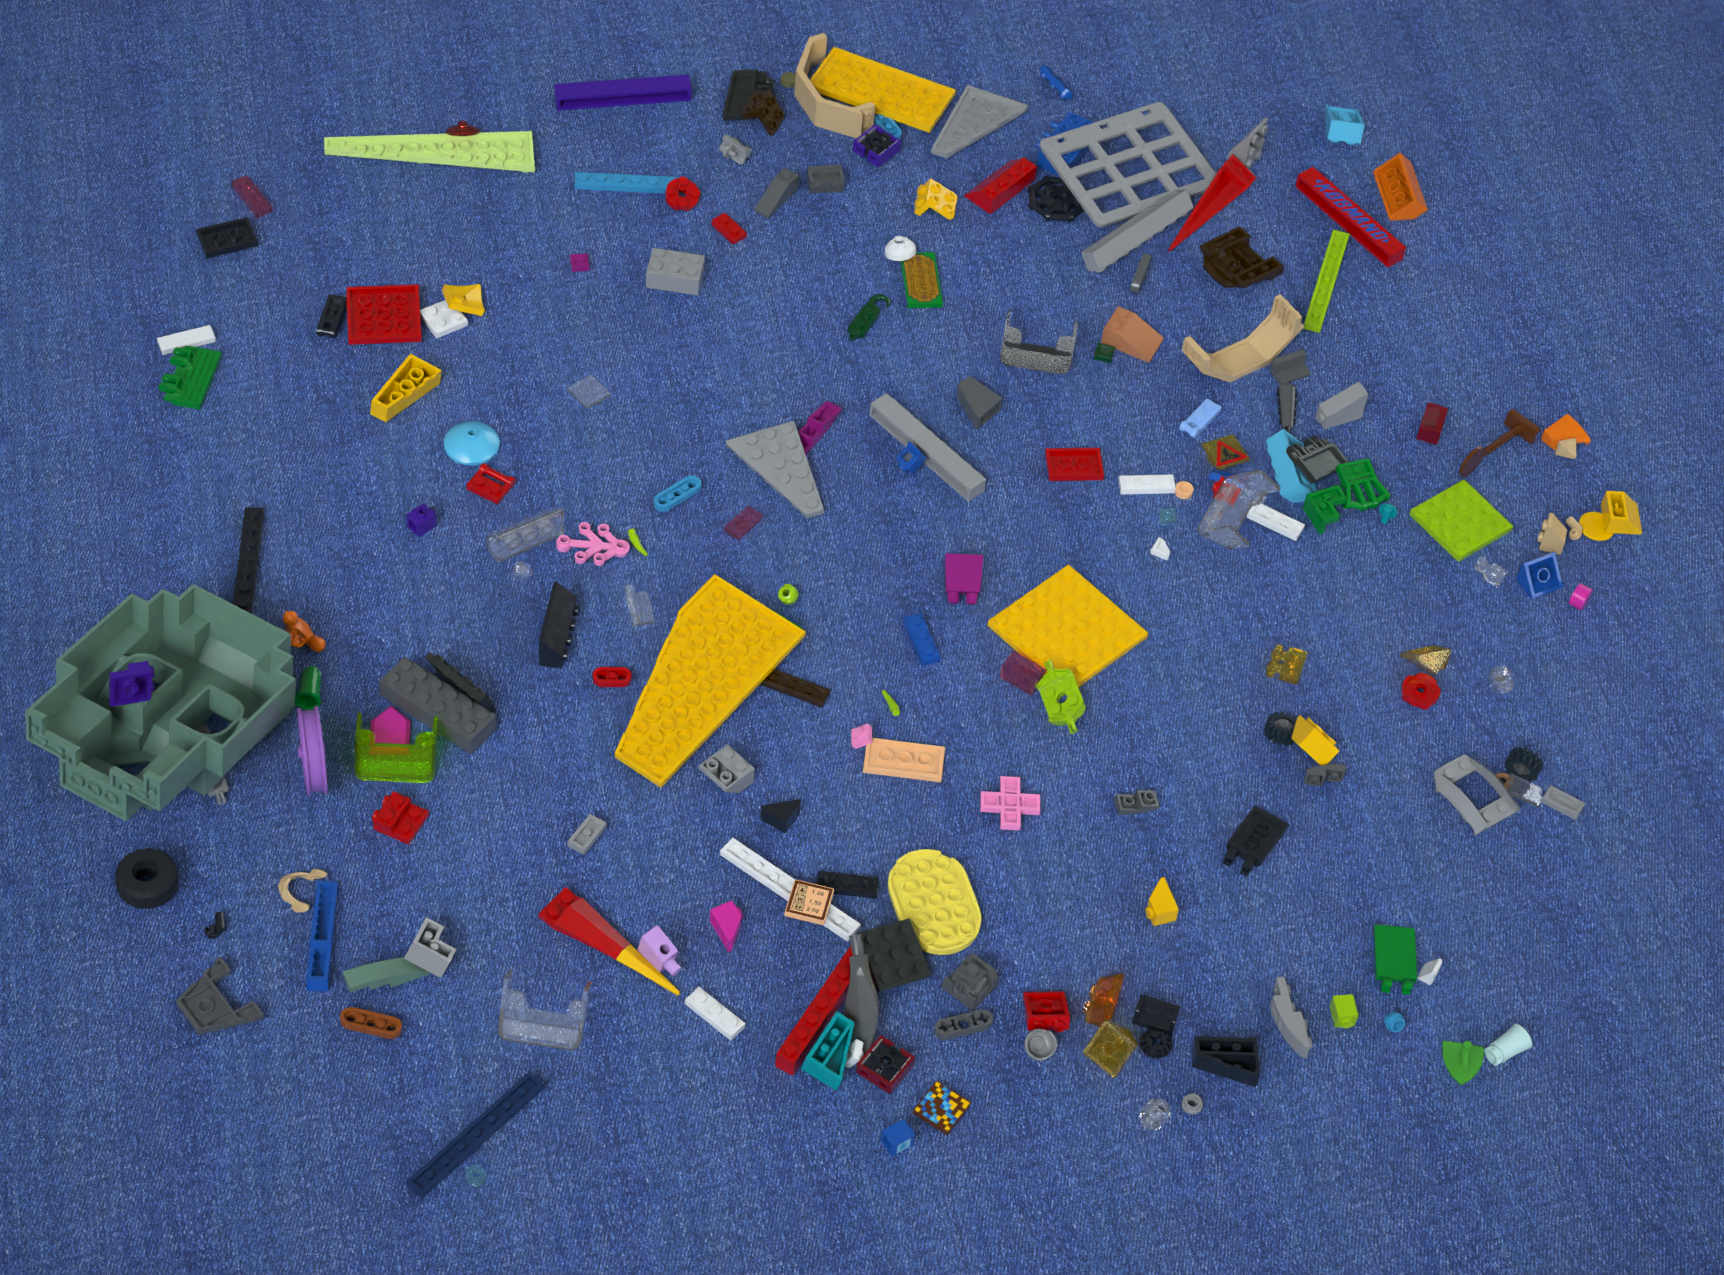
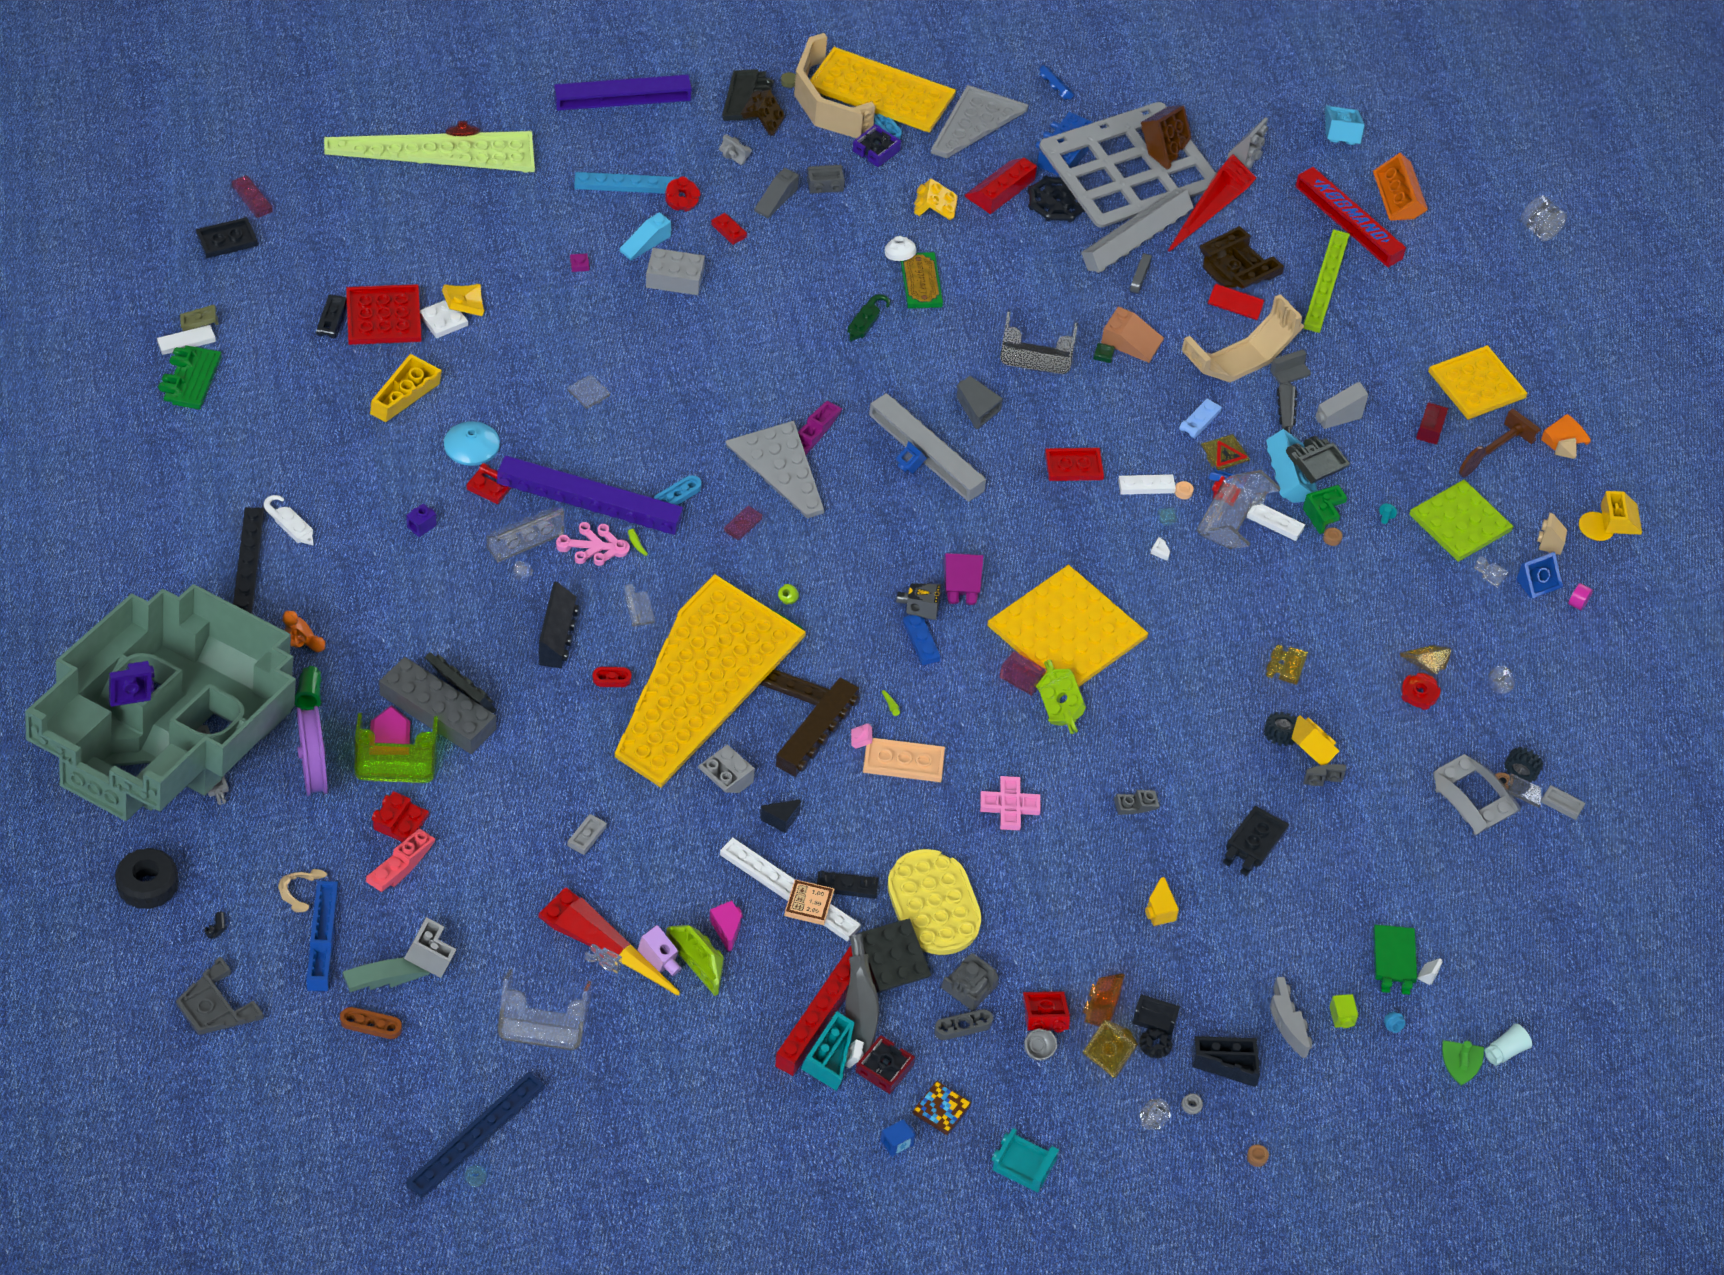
(198, 318): none -> olive plate
(290, 521): none -> white plate
(402, 861): none -> coral slope
(589, 495): none -> dark purple brick
(608, 959): none -> clear plate
(648, 235): none -> medium azure slope
(698, 954): none -> lime wedge
(715, 1013): white plate -> none
(817, 727): none -> dark brown brick
(921, 600): none -> dark grey torso
(1024, 1161): none -> teal panel
(1166, 134): none -> reddish brown wedge
(1236, 301): none -> red slope
(1257, 1155): none -> medium nougat tile
(1332, 536): none -> medium nougat tile
(1361, 473): green plate -> none
(1477, 382): none -> yellow plate
(1543, 218): none -> clear wheel
(1576, 529): tan arm -> none

